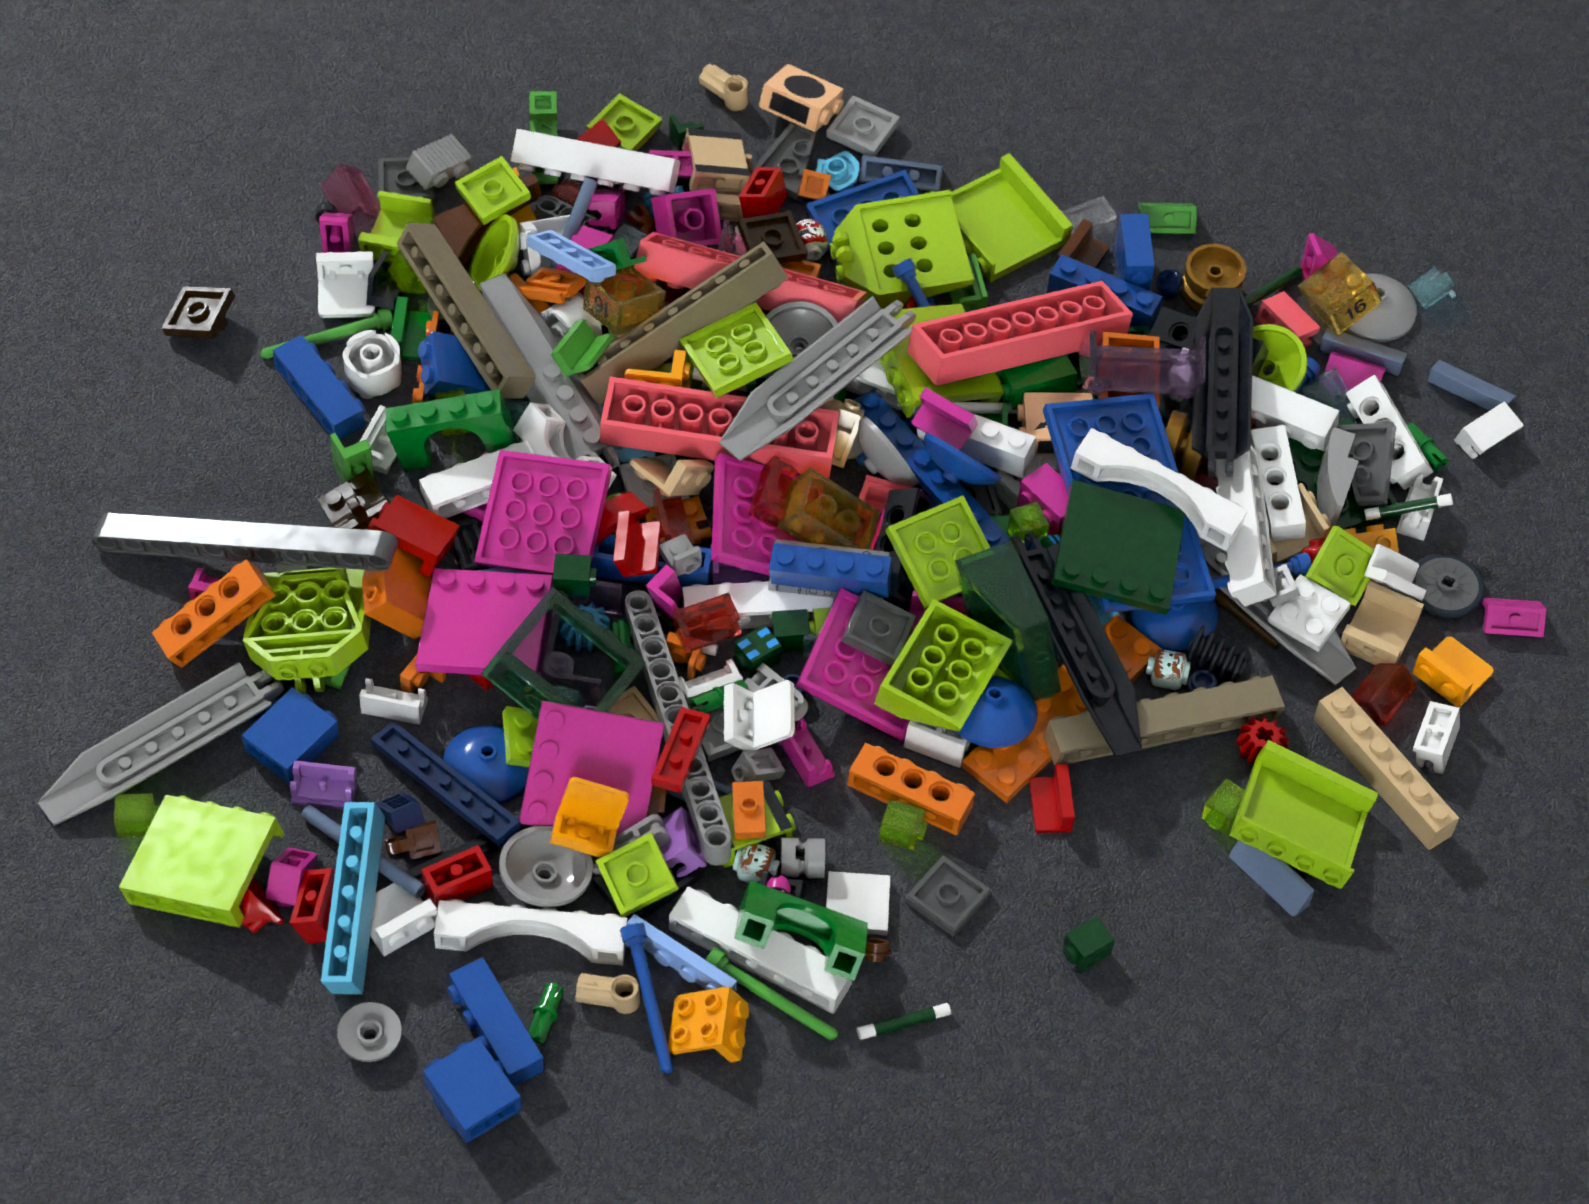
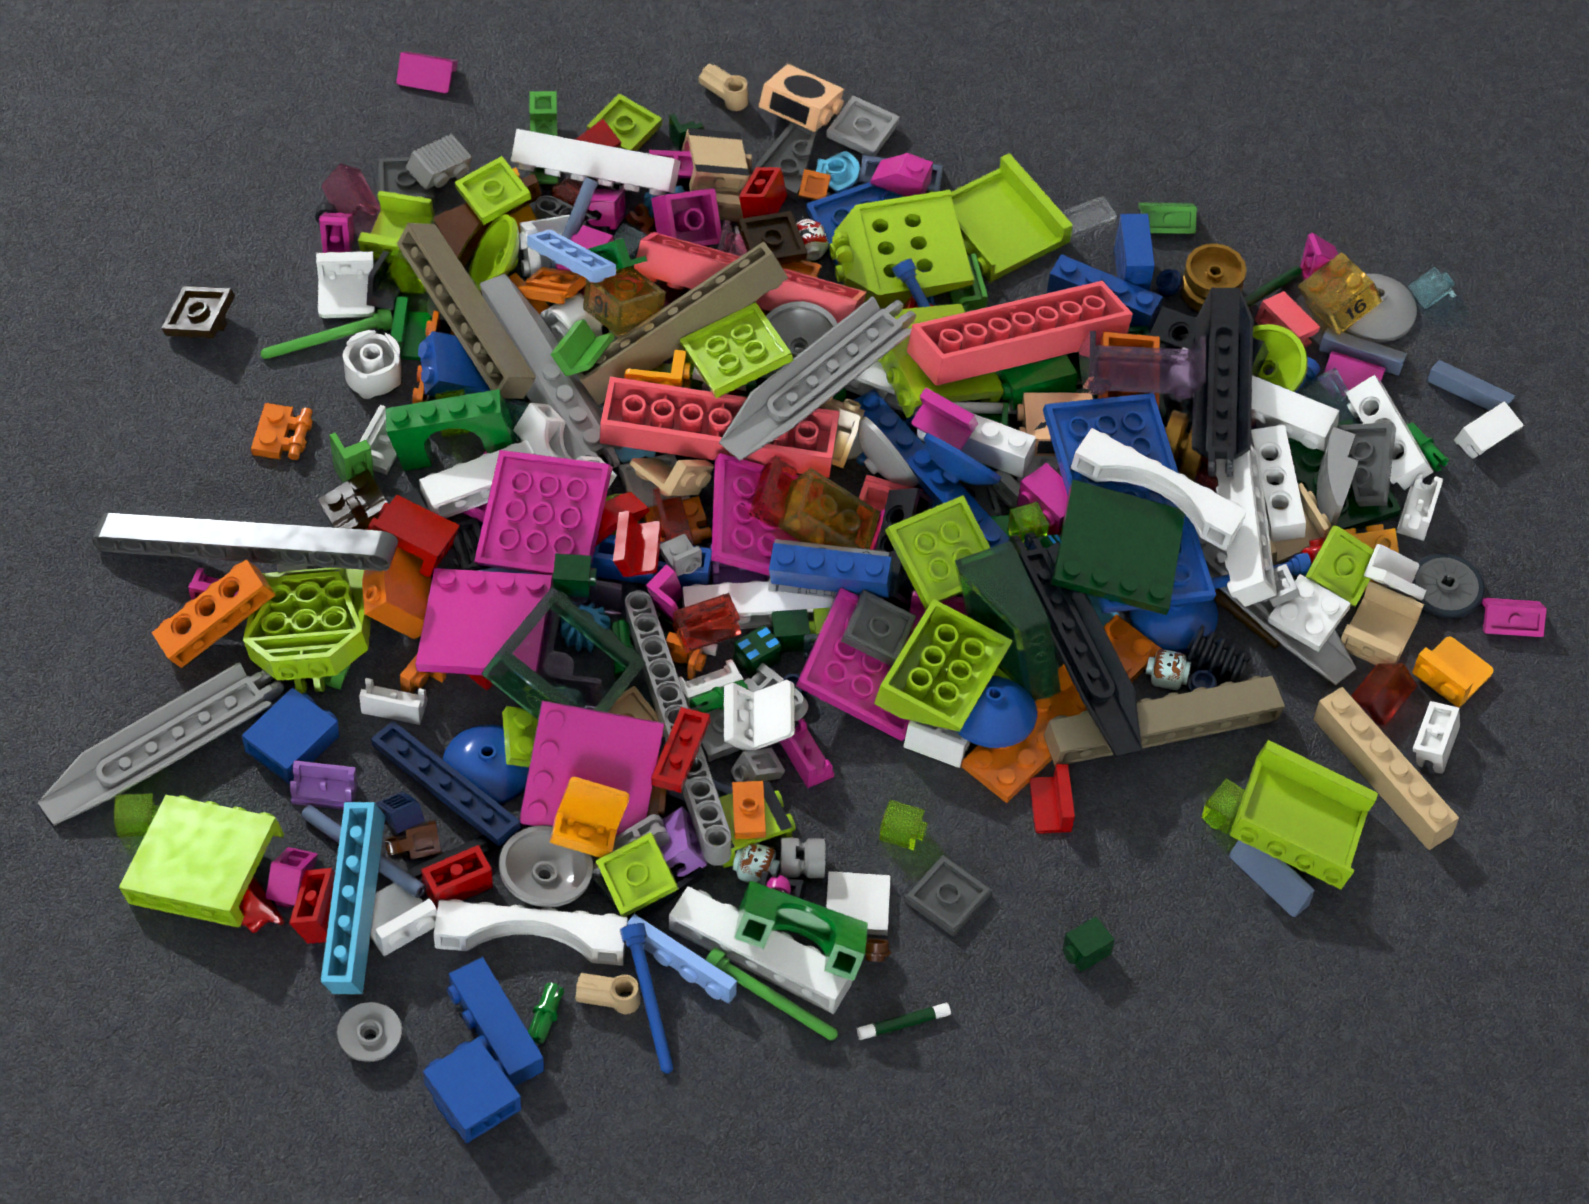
(273, 431): none -> orange plate
(319, 387): blue brick -> none
(425, 71): none -> dark pink panel
(709, 1021): light orange bracket -> none
(904, 175): none -> dark pink slope
(946, 814): orange brick -> none
(1084, 247): reddish brown panel -> none
(1256, 734): red gear -> none
(1408, 507): dark green bar -> none

